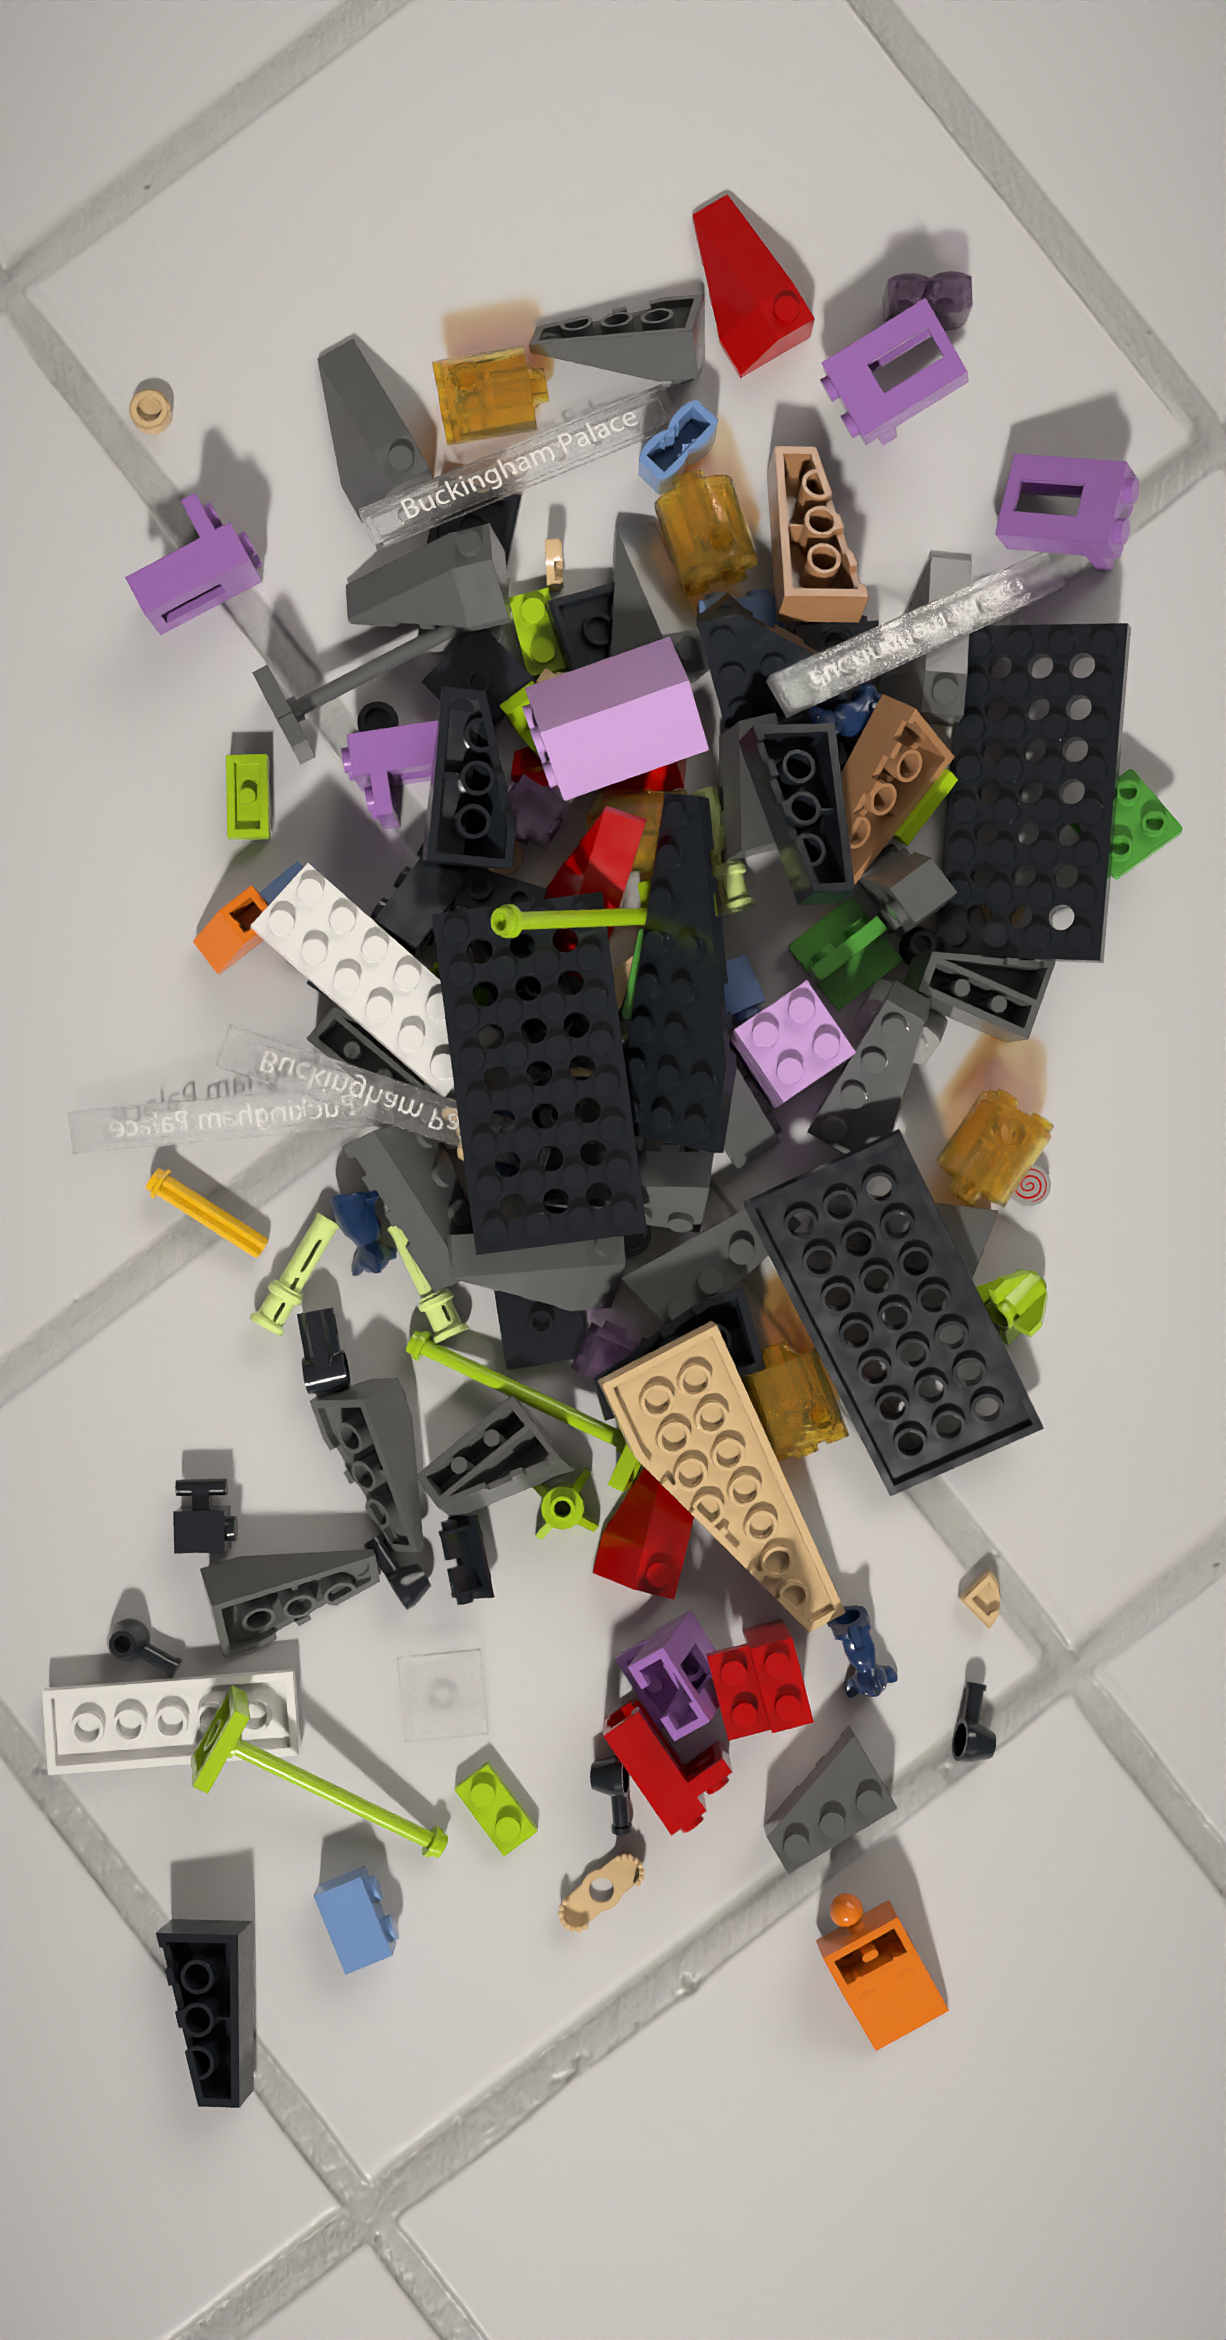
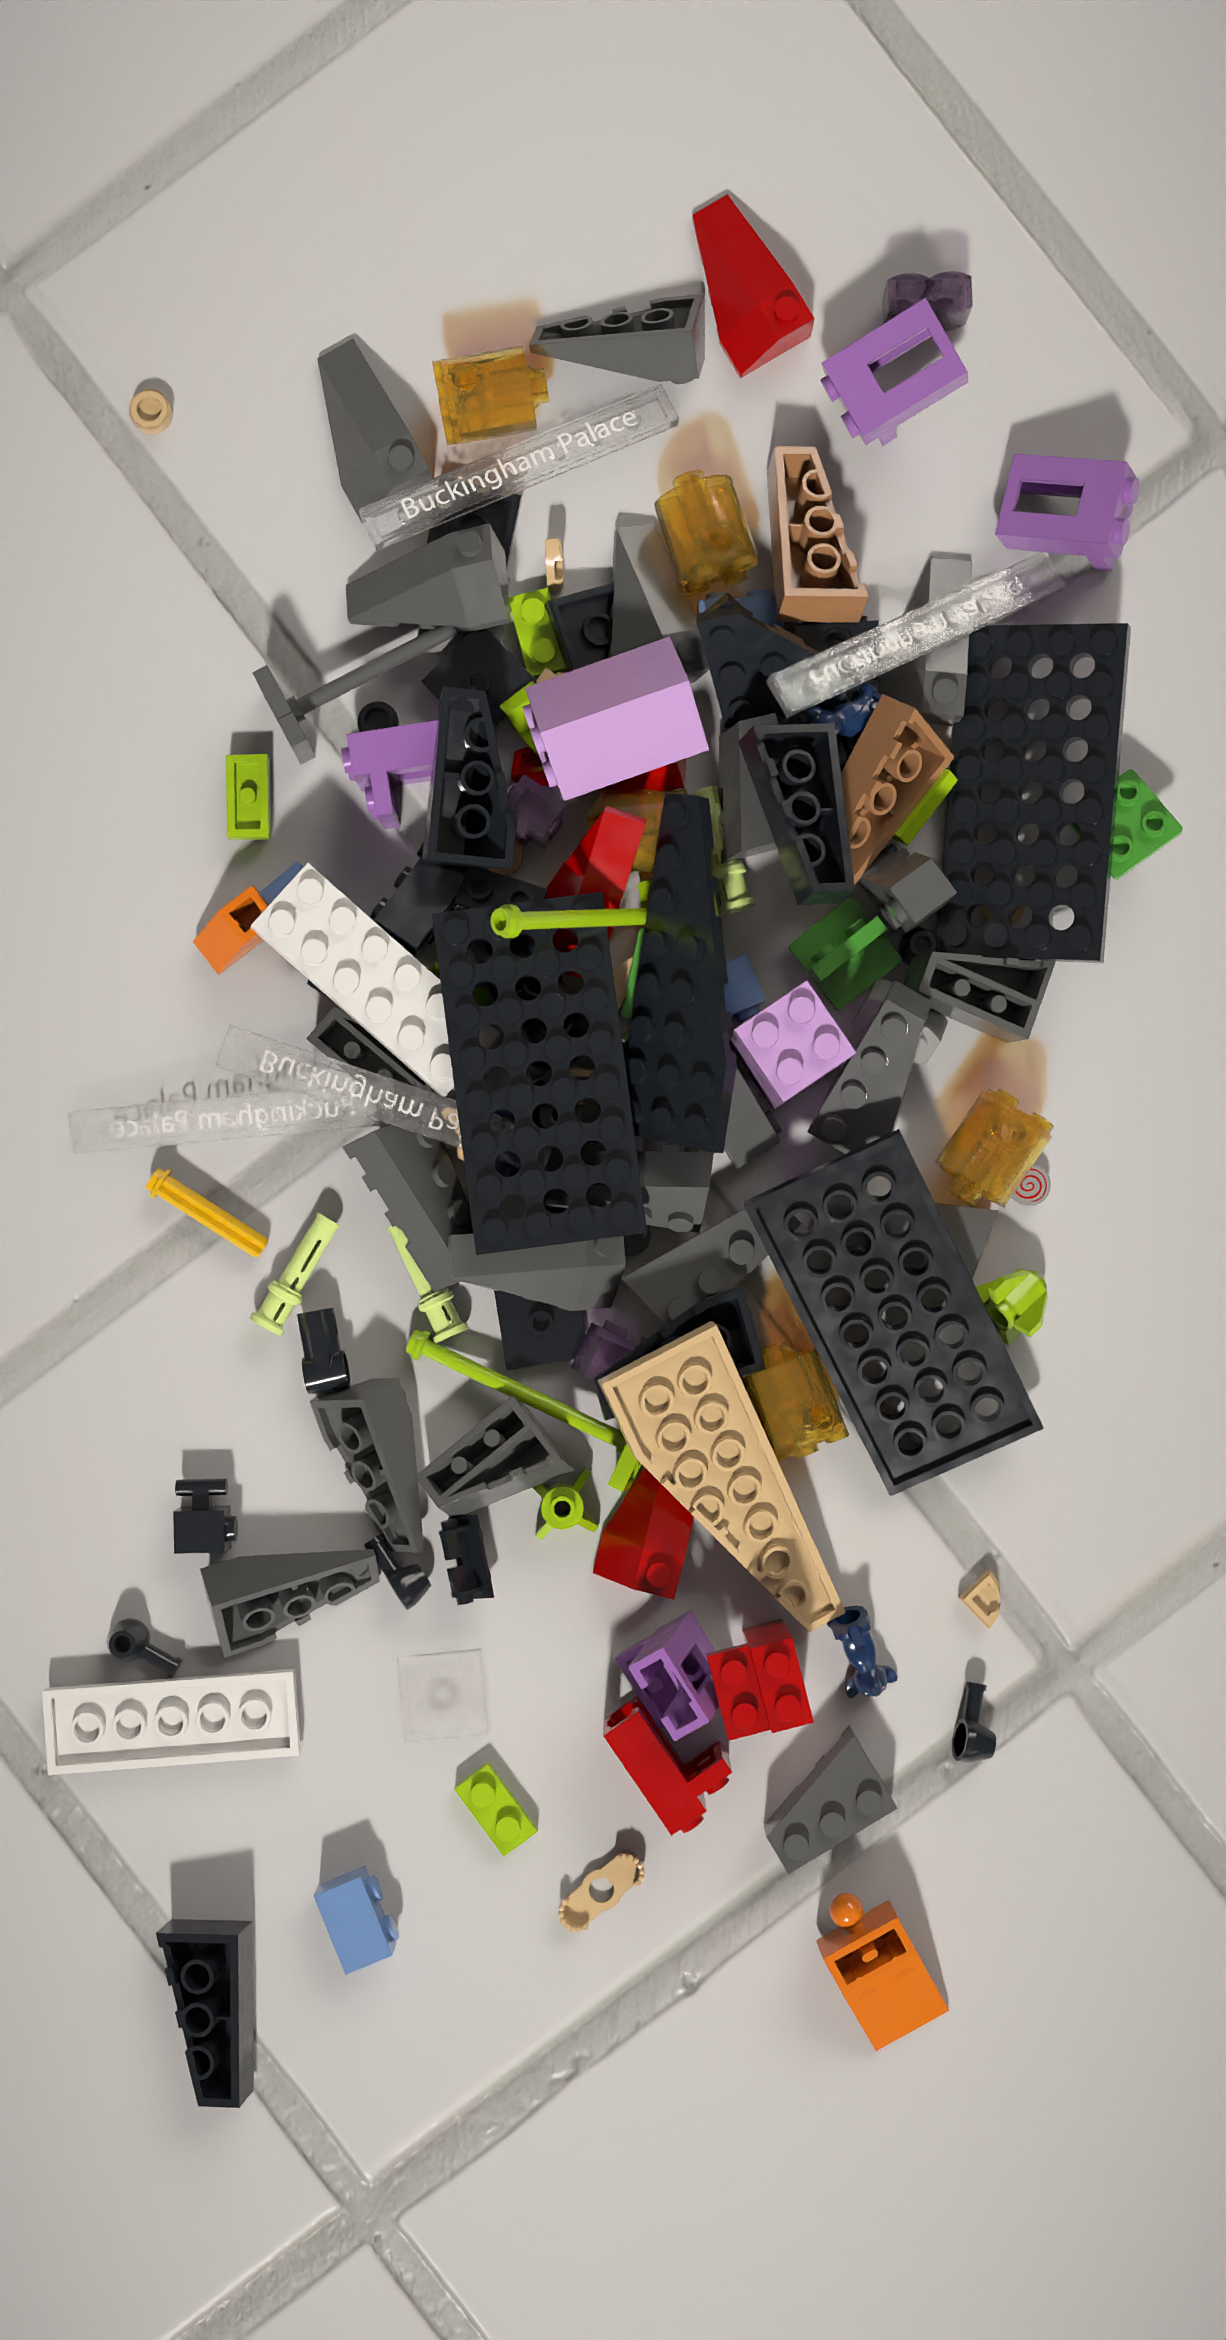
(198, 573): medium lavender brick -> none
(224, 1740): lime tile -> none
(359, 1222): dark blue animal -> none
(612, 1779): black bar -> none
(683, 444): medium blue brick -> none

